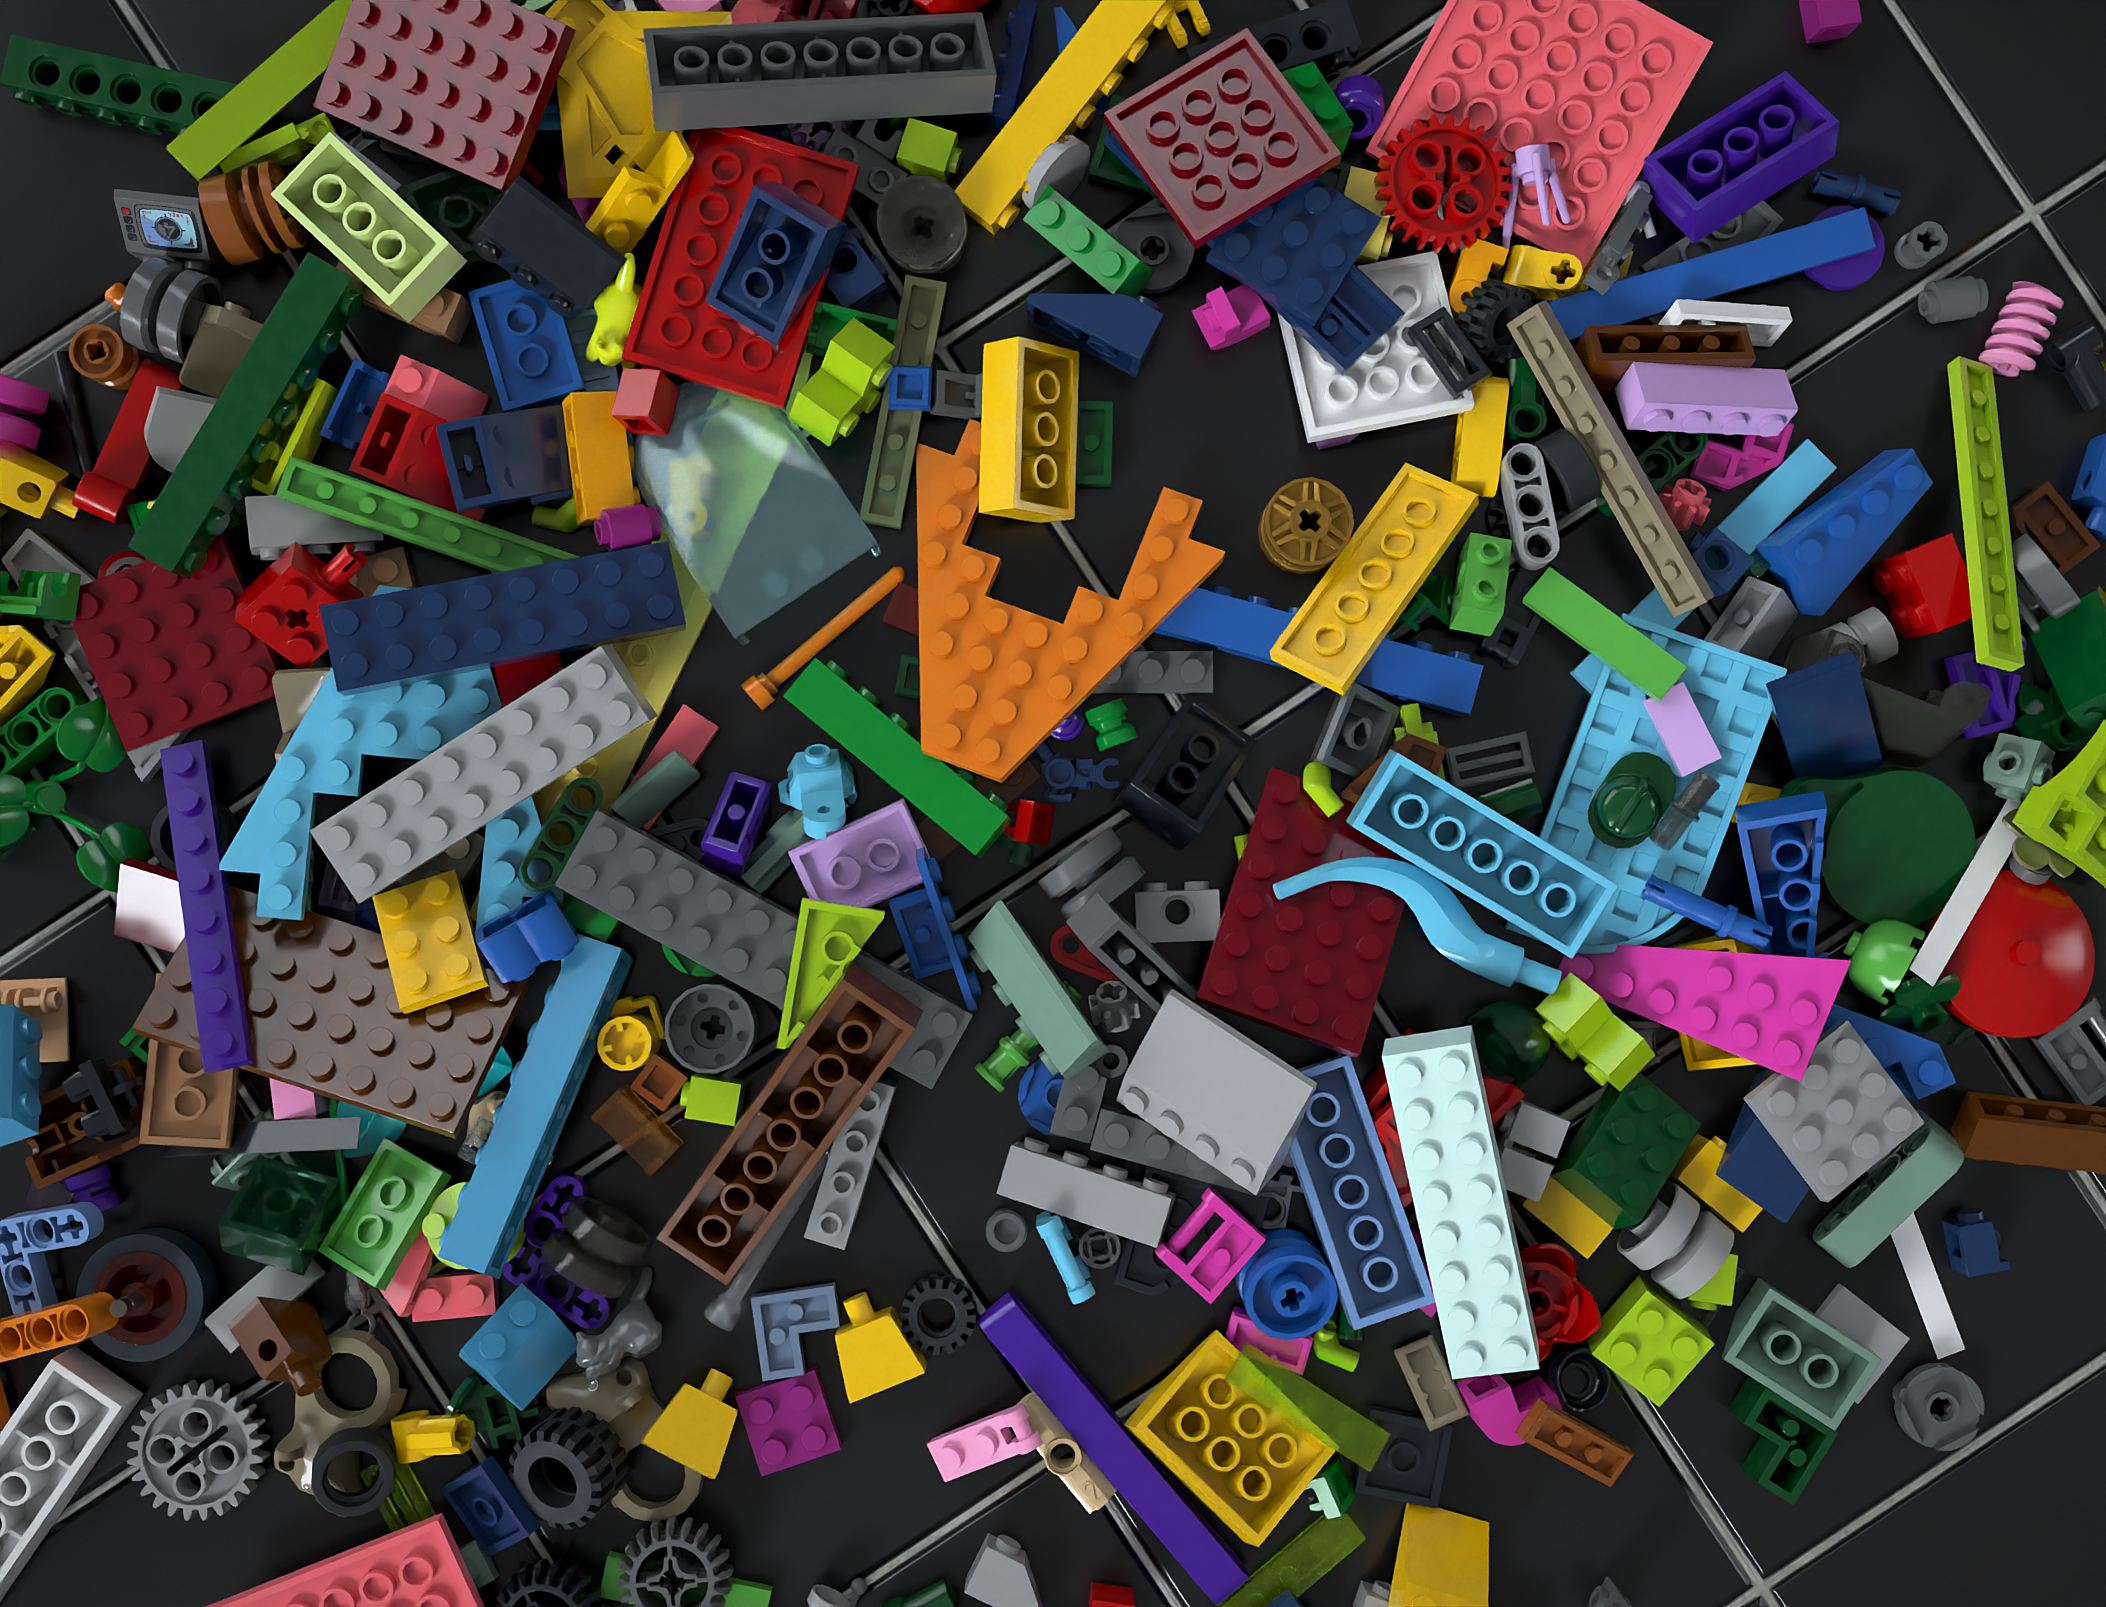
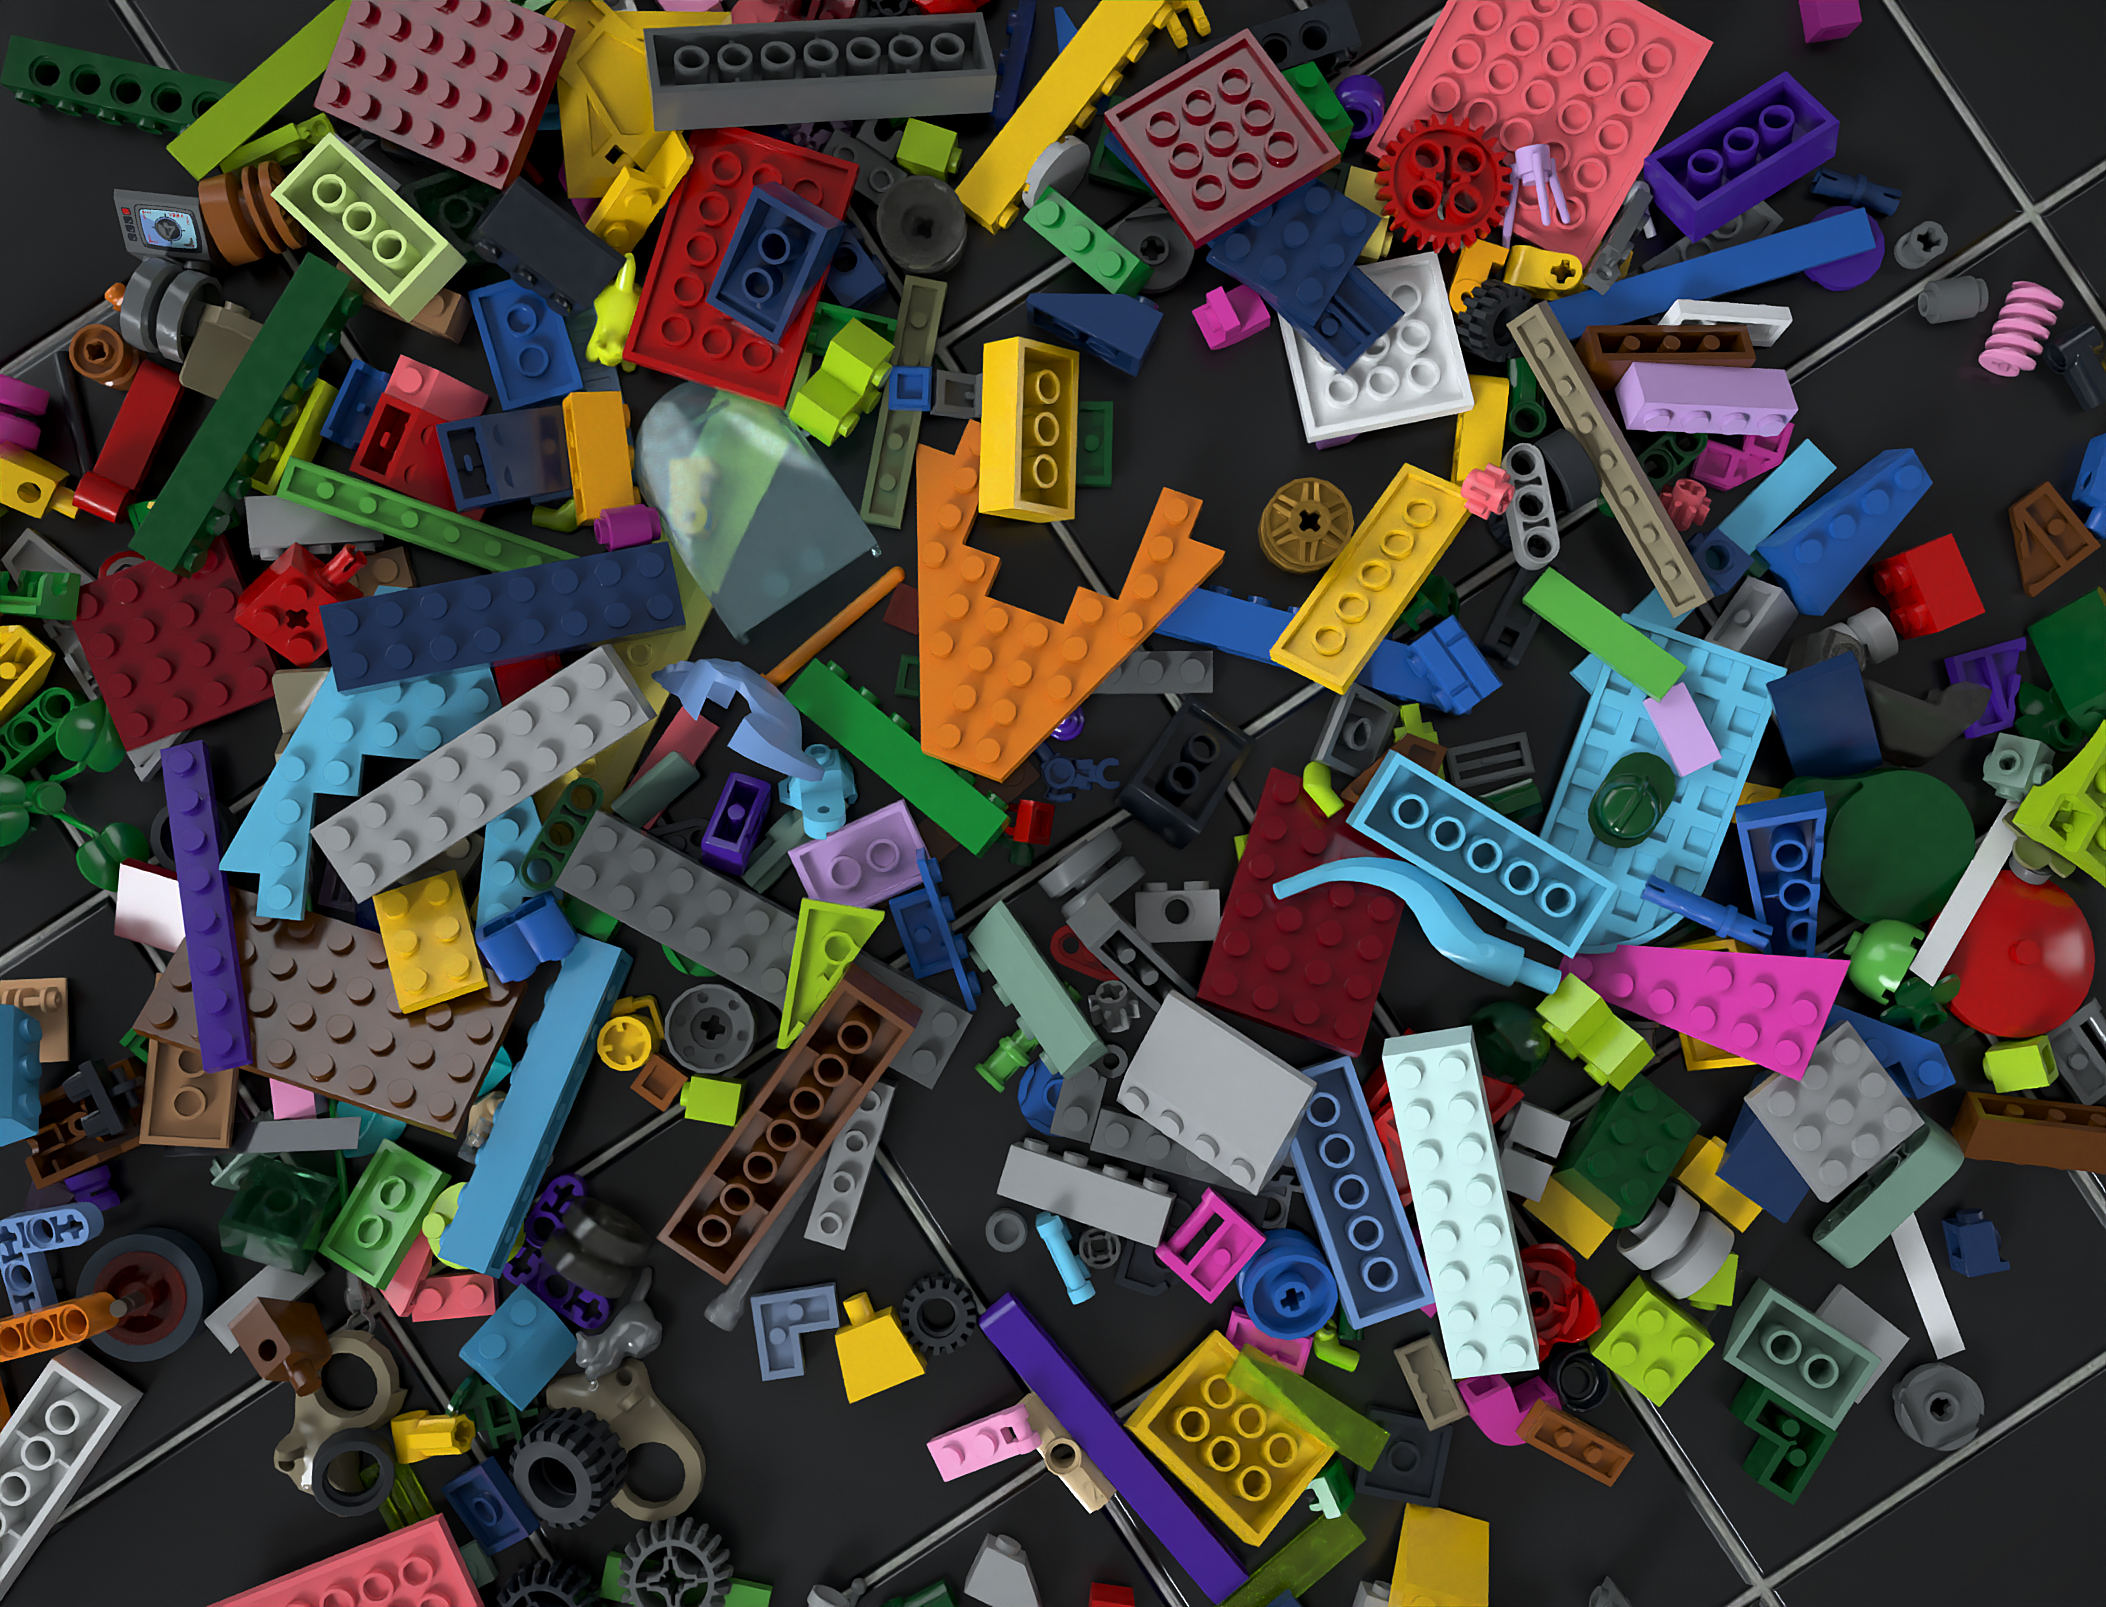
(174, 423): light grey tile -> none
(221, 1479): light grey gear -> none
(637, 1129): clear orange hinge -> none
(645, 401): red brick -> none
(695, 1425): yellow torso -> none
(766, 735): none -> medium blue animal
(788, 1421): magenta plate -> none
(1111, 724): green wheel -> none
(1435, 361): black tile -> none
(1452, 666): none -> blue brick
(1480, 584): bright green brick -> none
(1487, 491): none -> coral gear
(1684, 811): clear smoke axle -> none
(1985, 515): lime plate -> none
(2020, 1064): none -> lime brick
(2039, 583): dark grey wheel -> none

